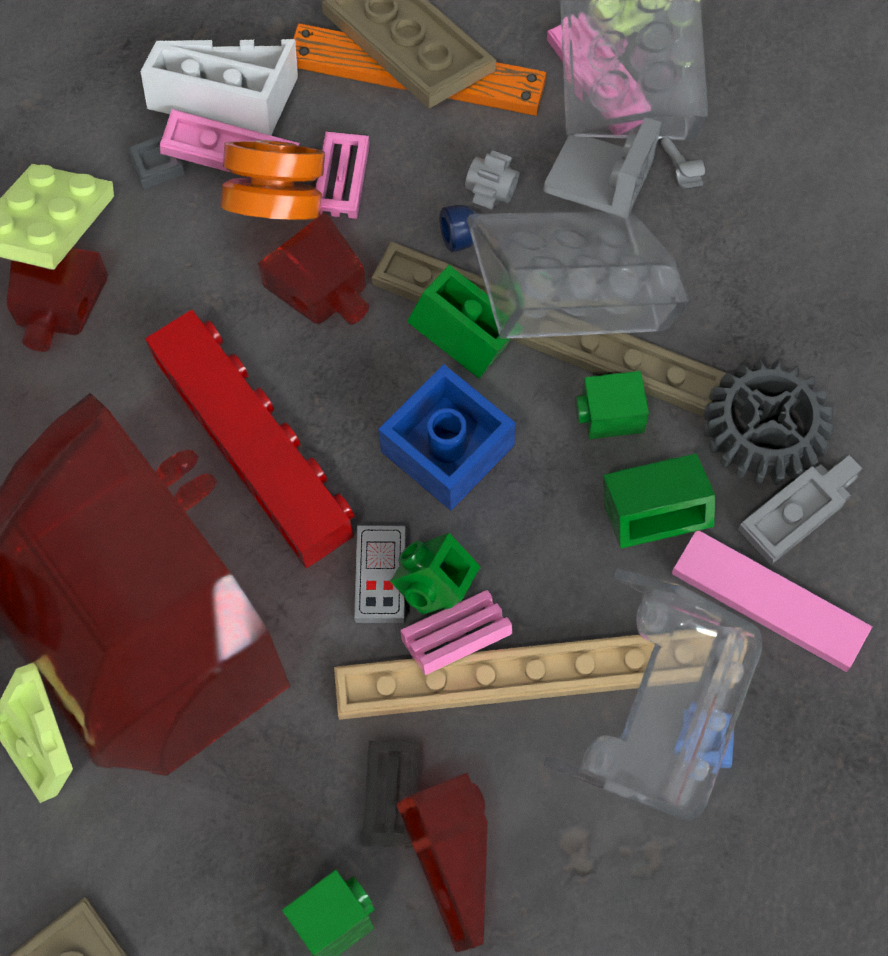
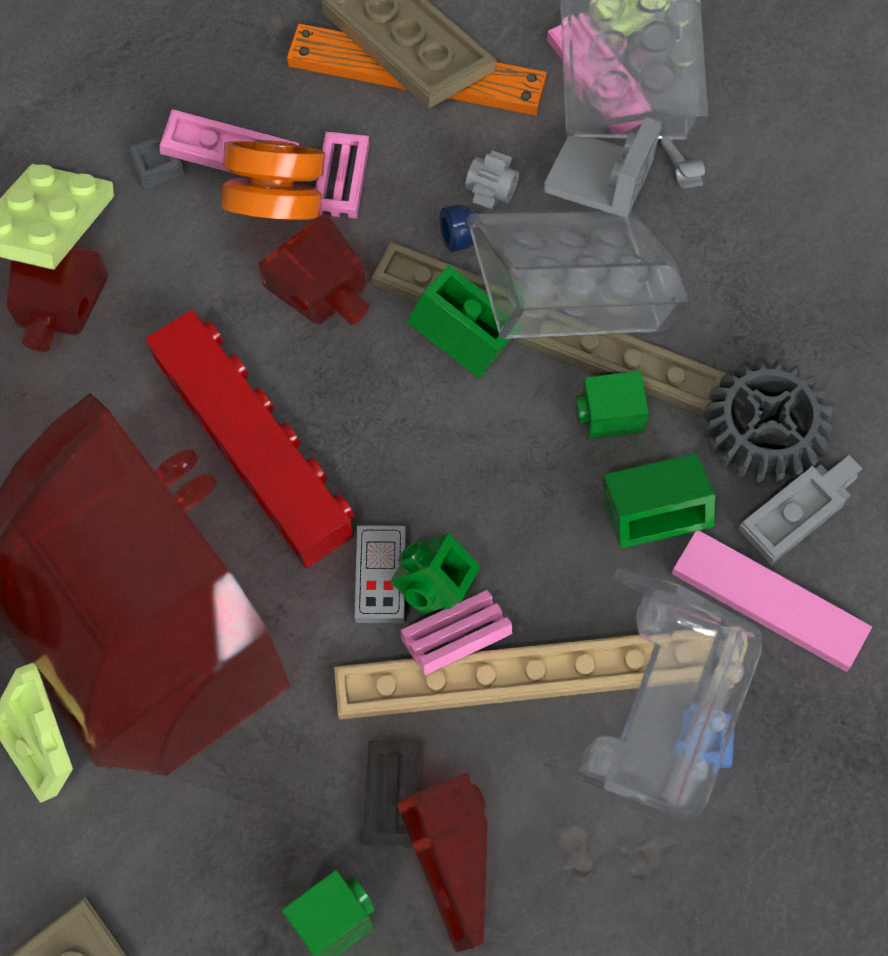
(224, 84): white wedge -> none
(447, 437): blue brick -> none

